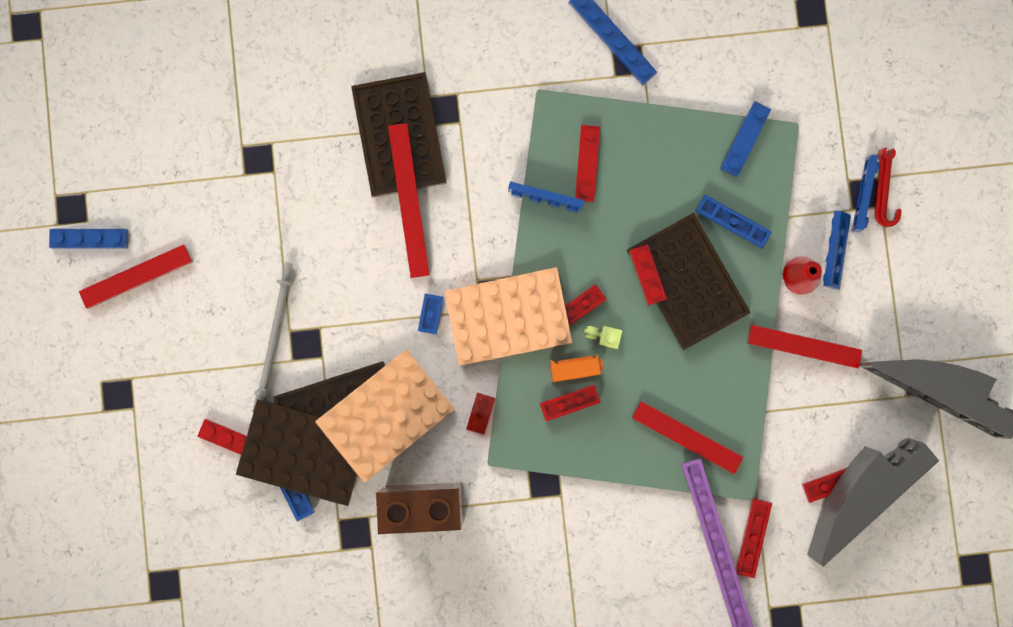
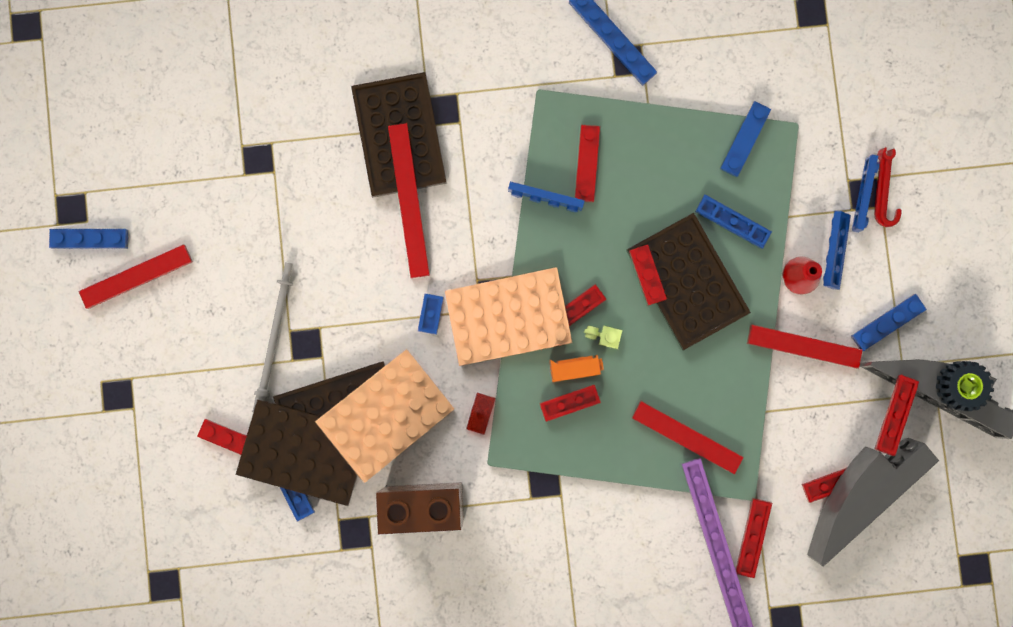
(888, 322): none -> blue plate
(896, 415): none -> red tile
(964, 386): none -> black wheel

